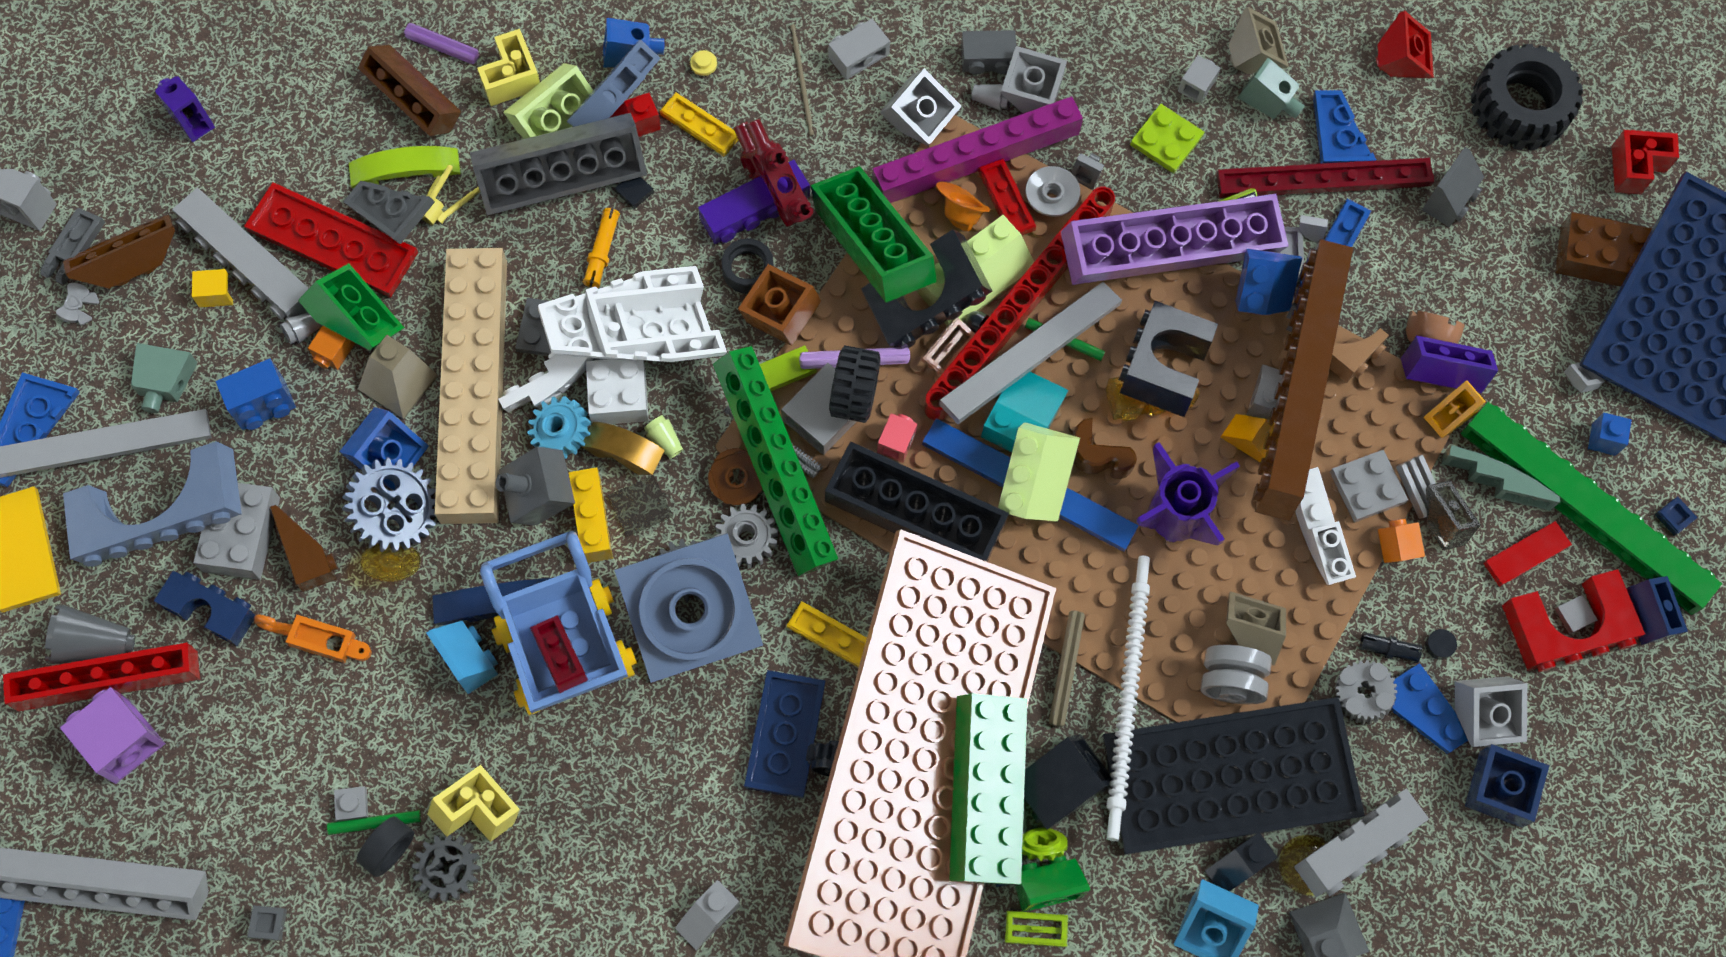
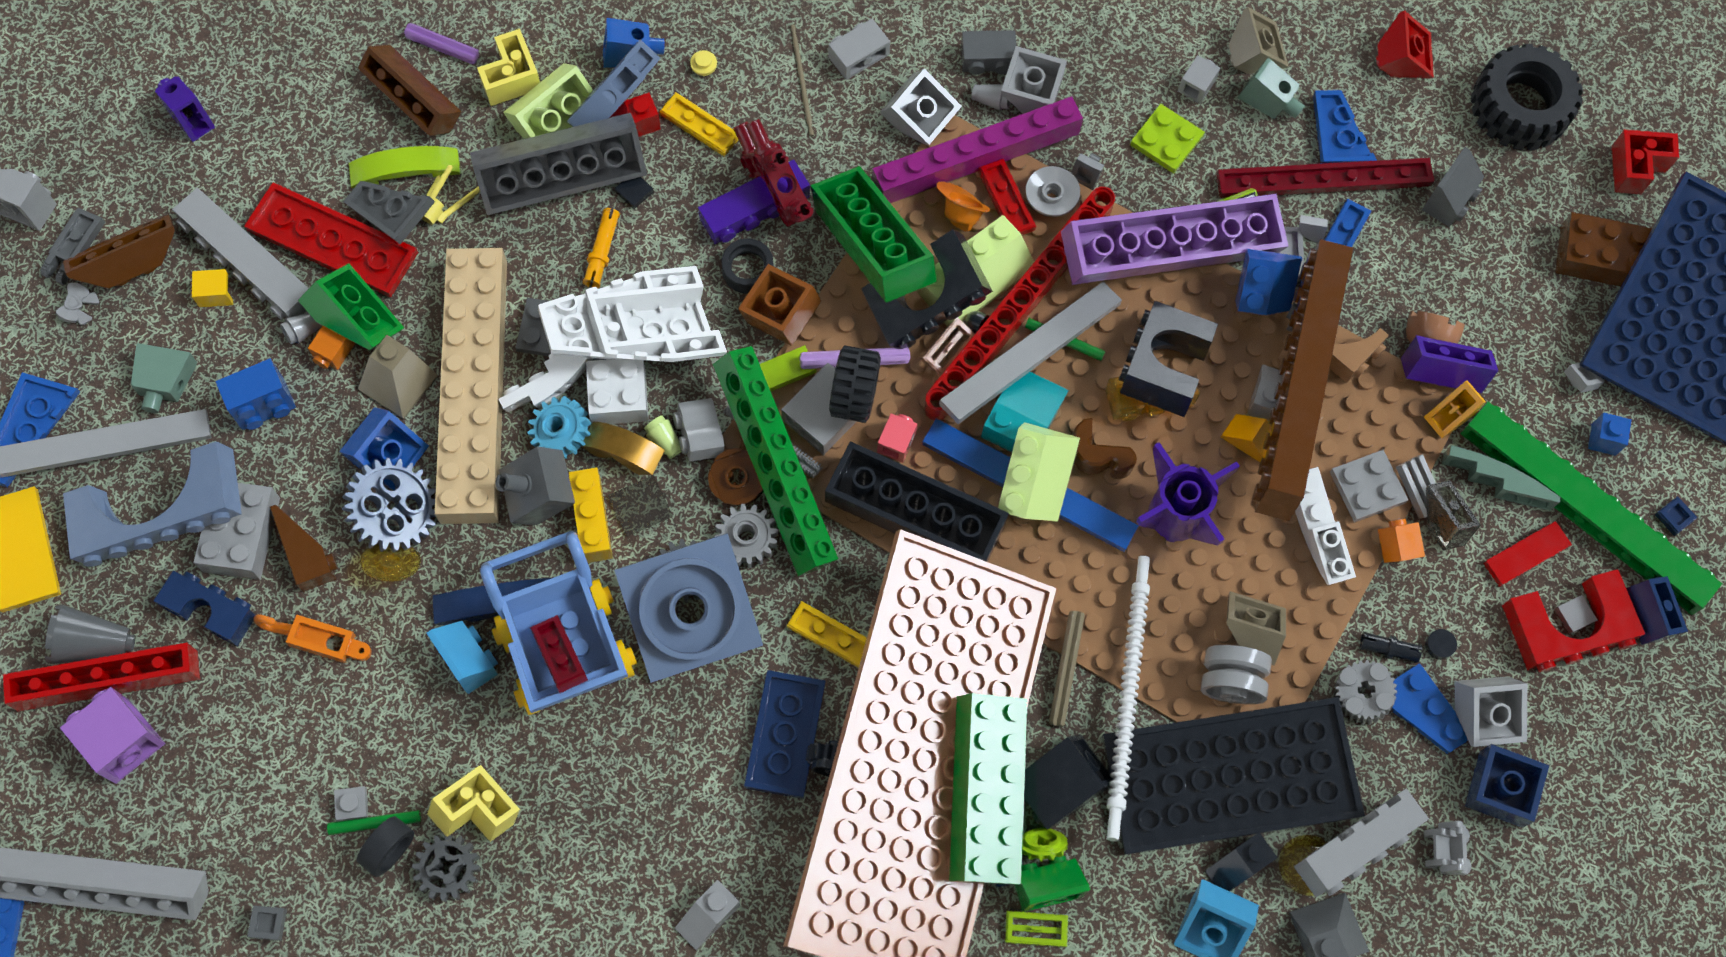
(699, 429): none -> light grey brick
(1449, 848): none -> light grey piece

